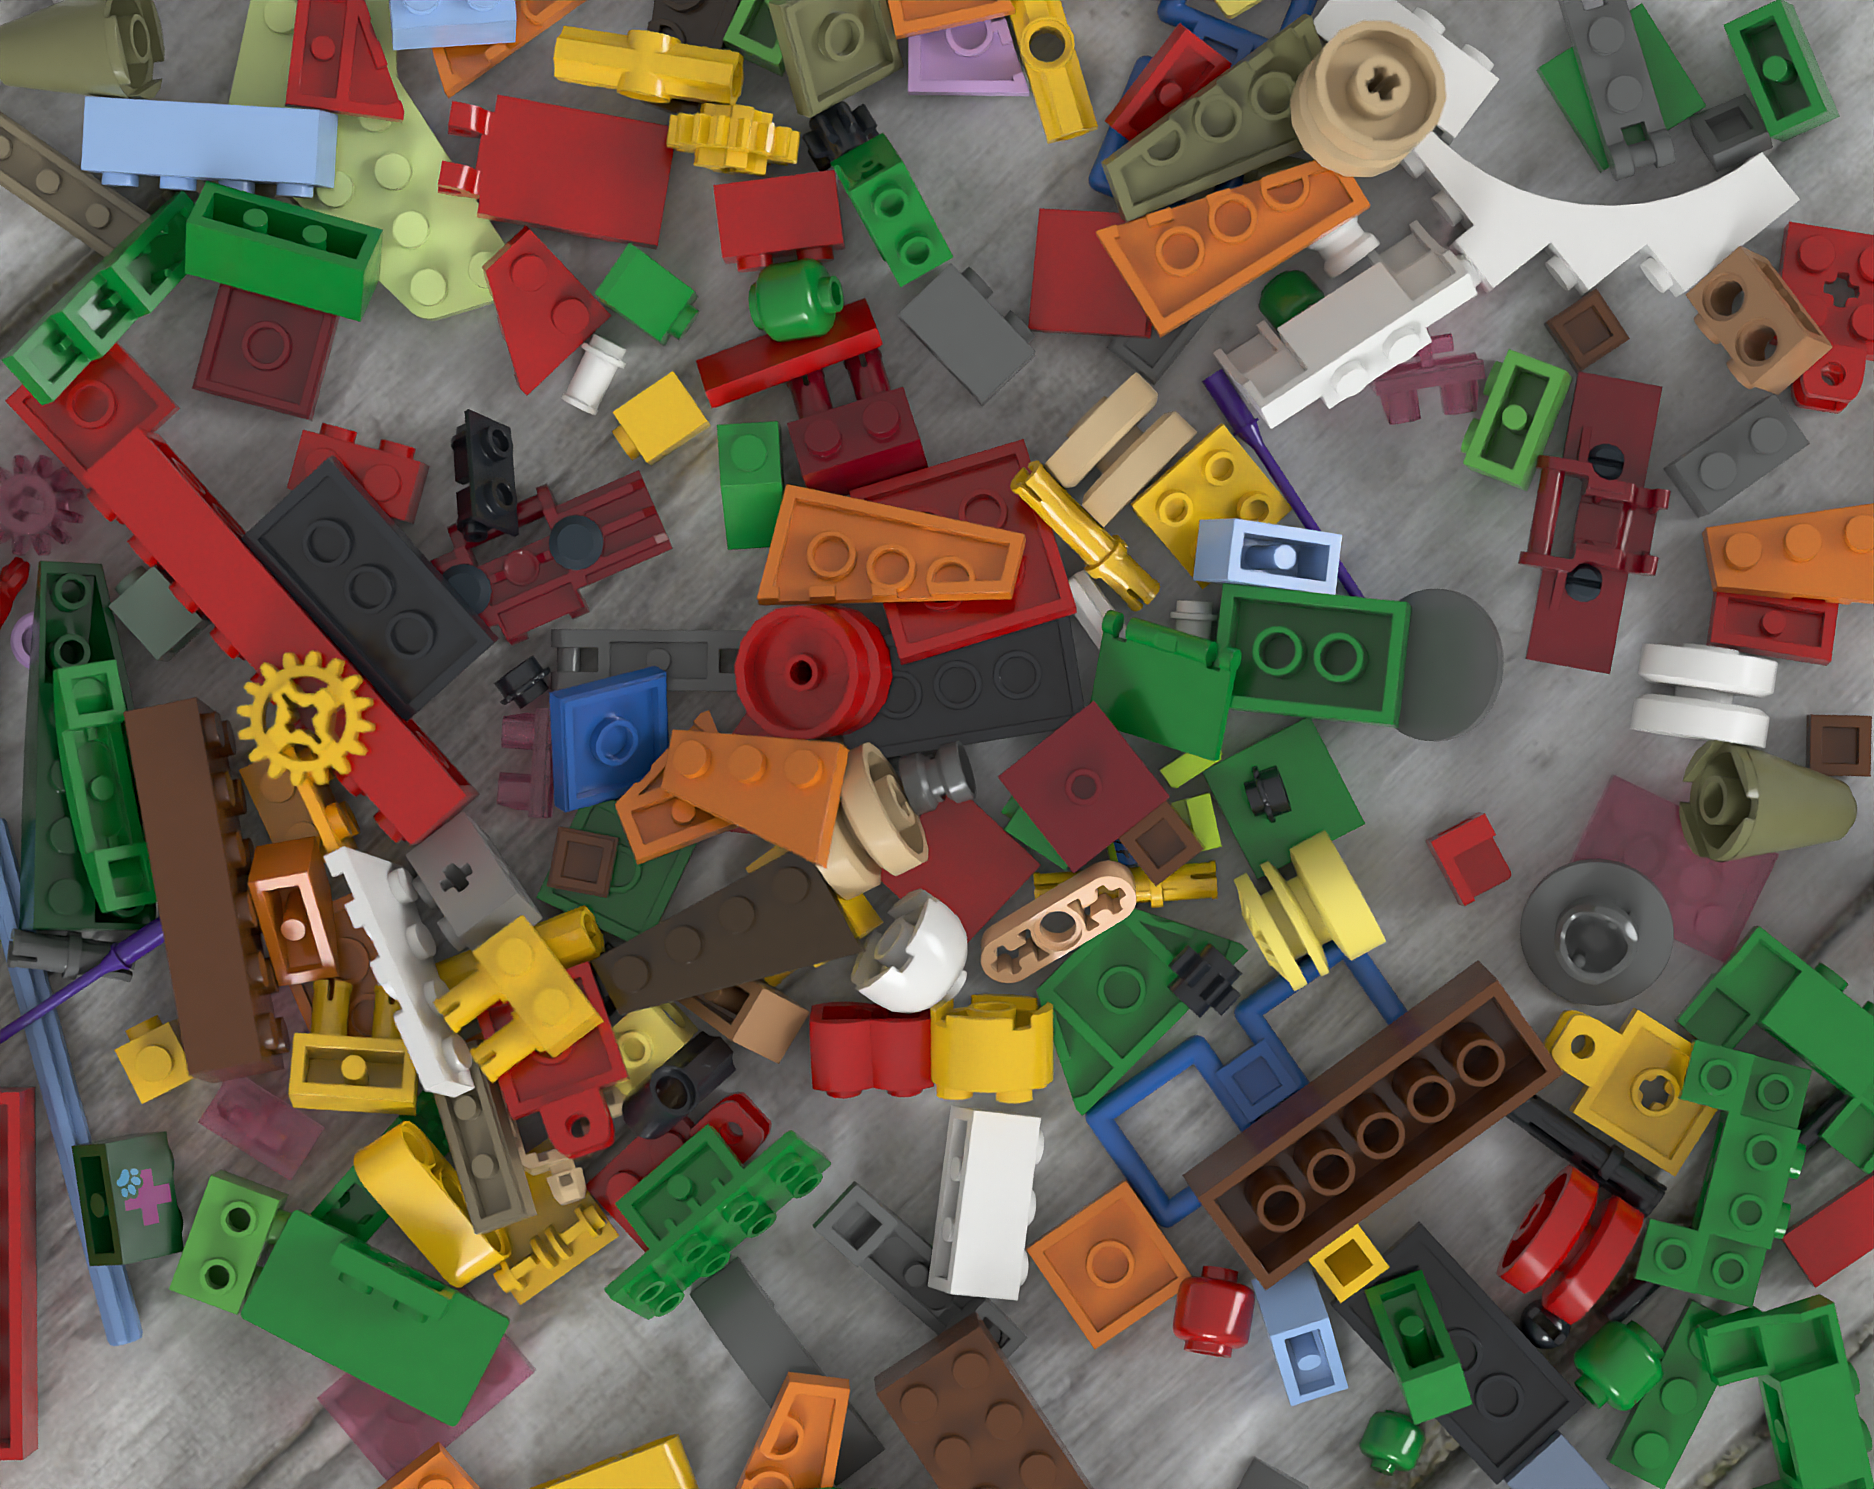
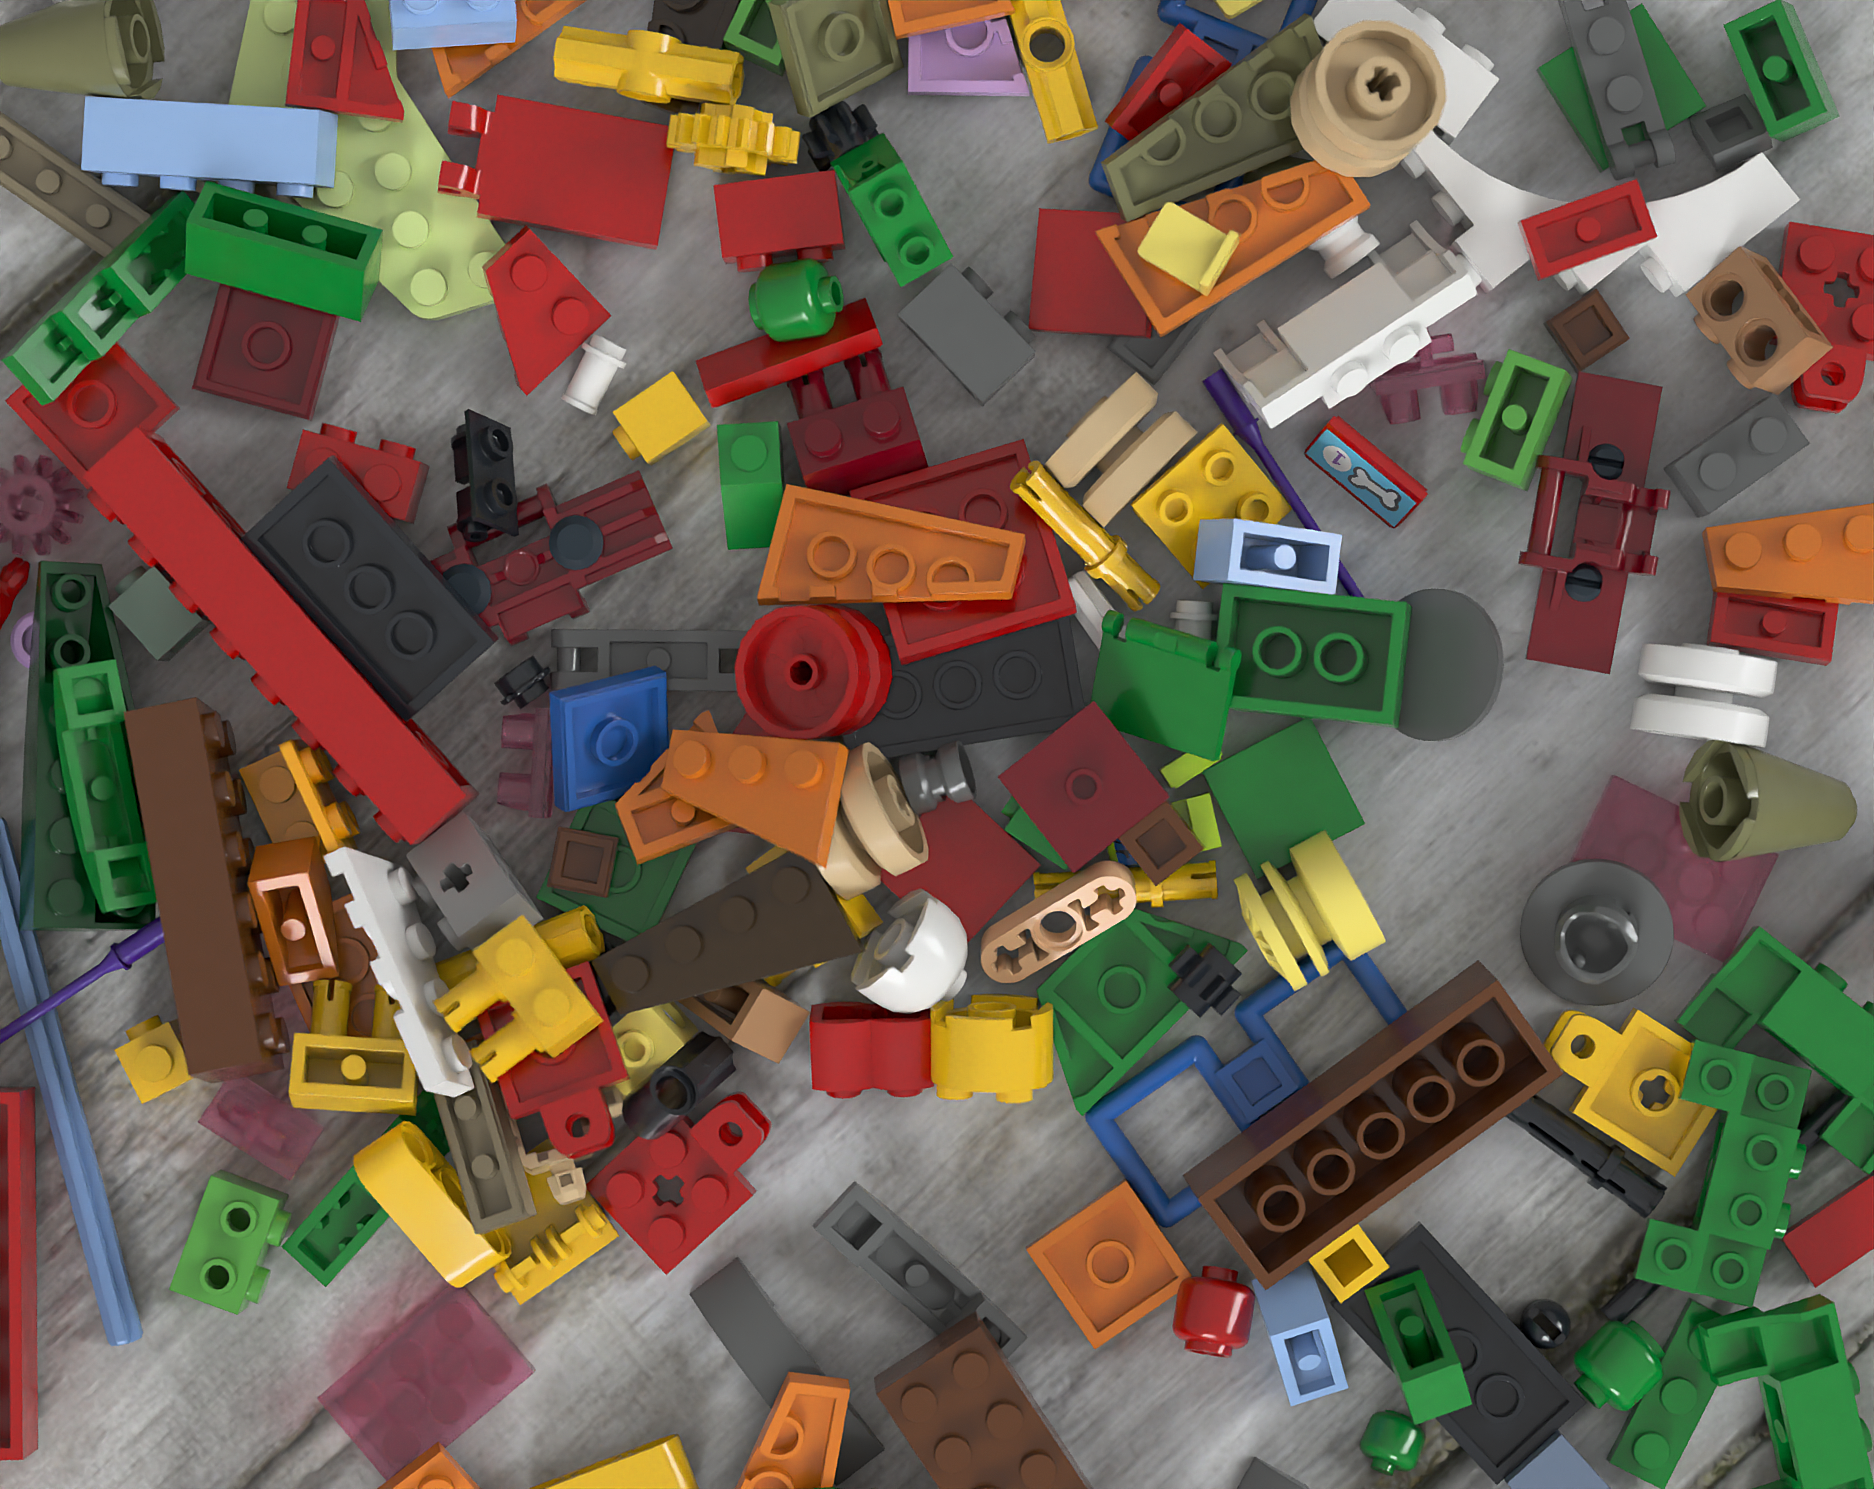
(60, 954): dark grey pin -> none
(128, 1198): dark green brick -> none
(284, 735): yellow gear -> none
(375, 1317): green bracket -> none
(648, 296): green slope -> none
(702, 1208): green bracket -> none
(985, 1203): white brick -> none
(1188, 247): none -> light yellow bracket
(1267, 793): black plate -> none
(1288, 296): green piece -> none
(1365, 472): none -> slope
(1469, 858): red panel -> none
(1570, 1244): red wheel -> none
(1587, 229): none -> red plate
(1839, 744): reddish brown tile -> none

